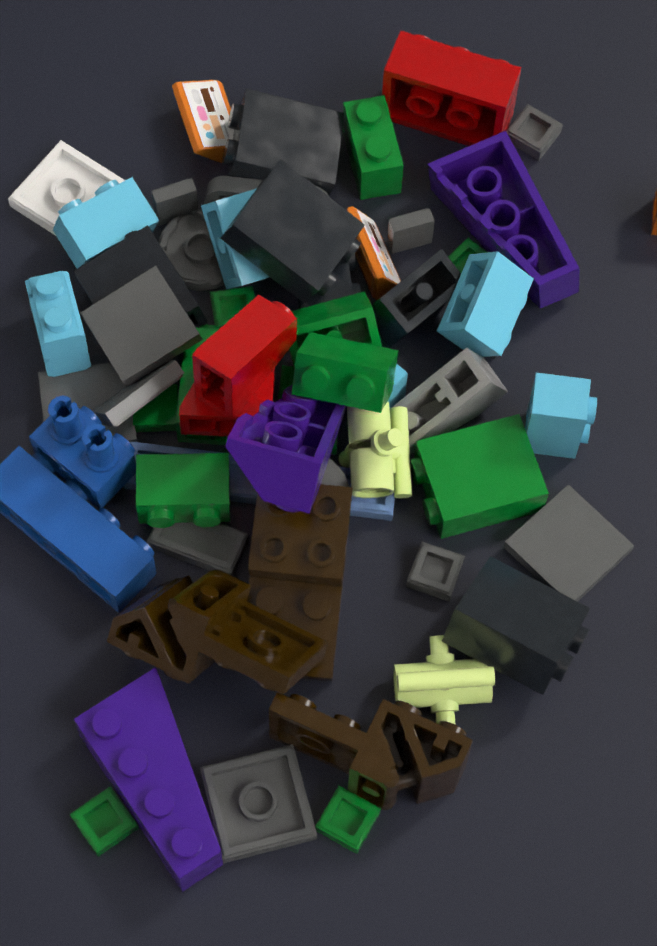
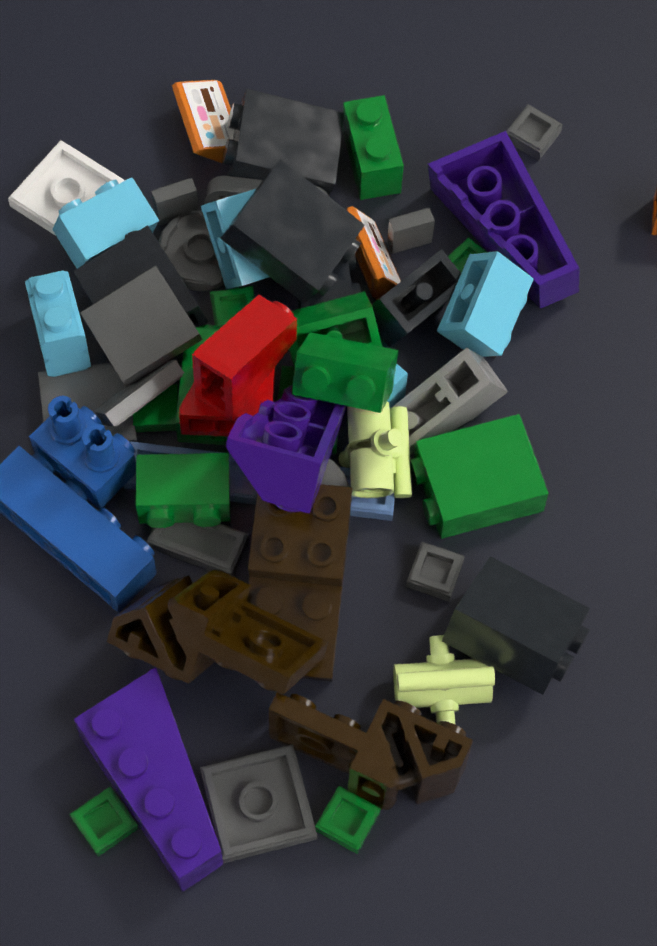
(449, 90): red brick -> none
(559, 414): medium azure brick -> none
(568, 545): dark grey tile -> none

